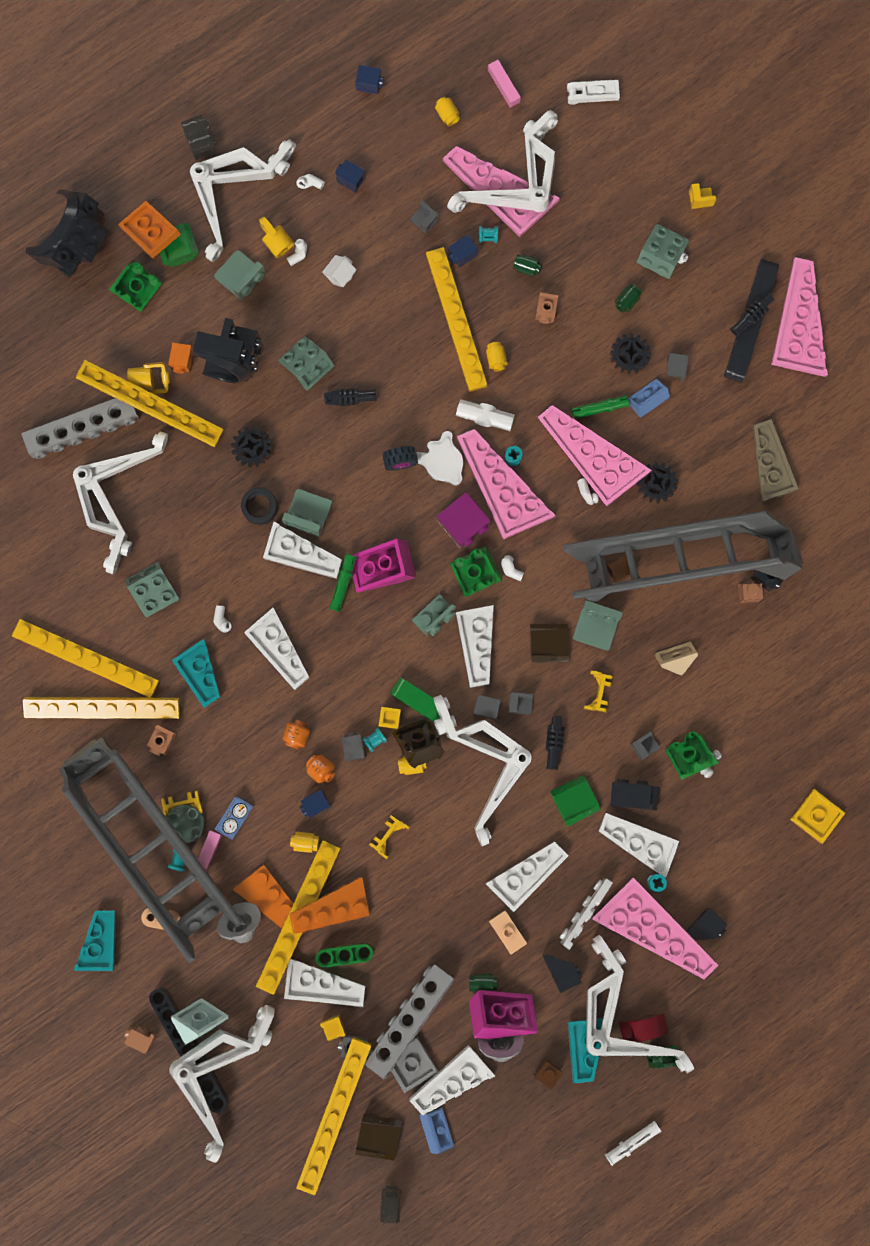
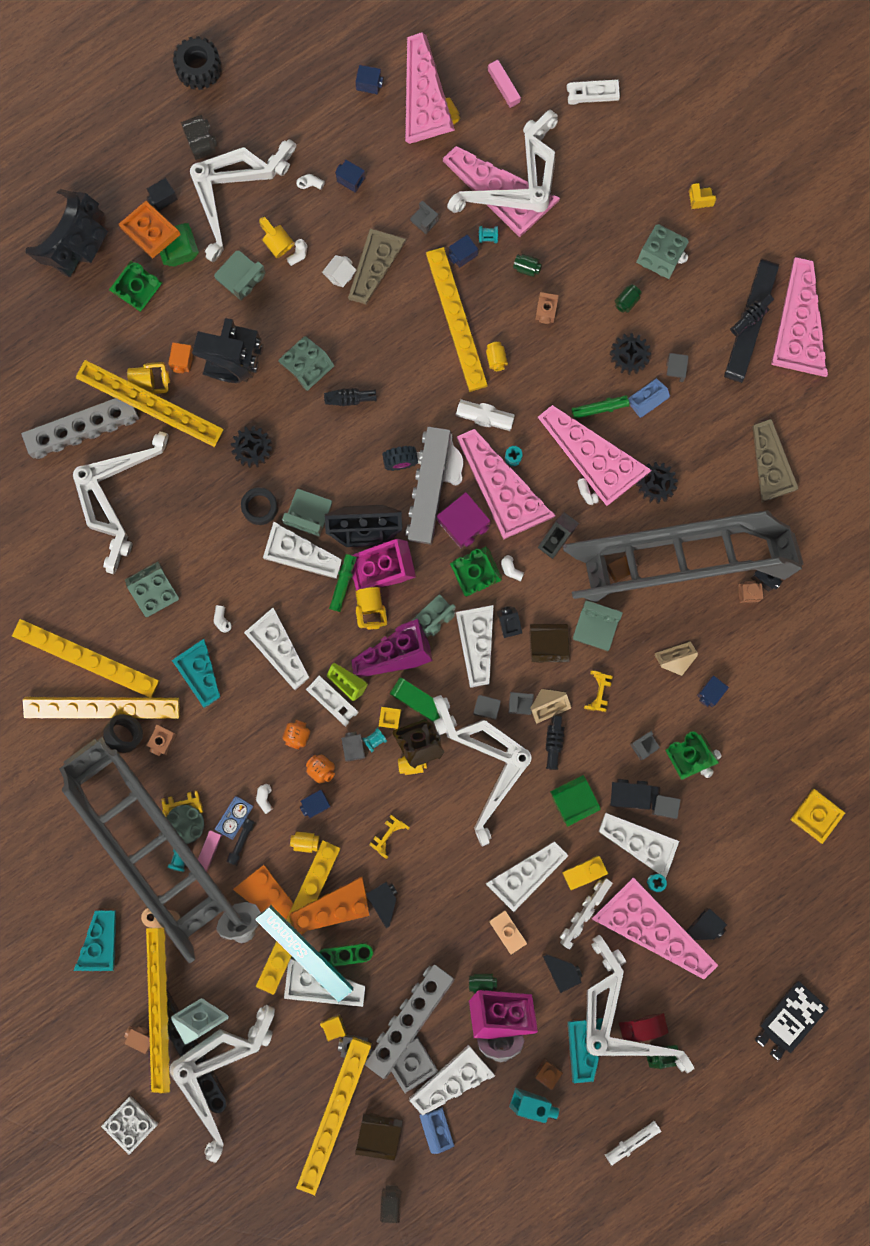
(129, 723): none -> black tyre
(129, 1125): none -> white tile
(158, 1010): none -> yellow plate
(161, 194): none -> black brick
(192, 50): none -> black tyre
(234, 857): none -> black bar
(262, 795): none -> white arm
(304, 953): none -> tile
(331, 700): none -> white plate
(347, 681): none -> lime slope
(363, 525): none -> black wedge
(370, 602): none -> yellow piece
(375, 261): none -> dark tan wing
(383, 901): none -> black slope
(399, 651): none -> magenta wedge
(425, 100): none -> bright pink wing
(429, 486): none -> light grey brick
(509, 621): none -> black bracket
(532, 1106): none -> teal torso
(549, 704): none -> tan slope
(558, 535): none -> pearl dark grey slope
(585, 872): none -> yellow slope
(666, 807): none -> dark grey panel
(712, 692): none -> dark blue brick
(791, 1020): none -> black tile

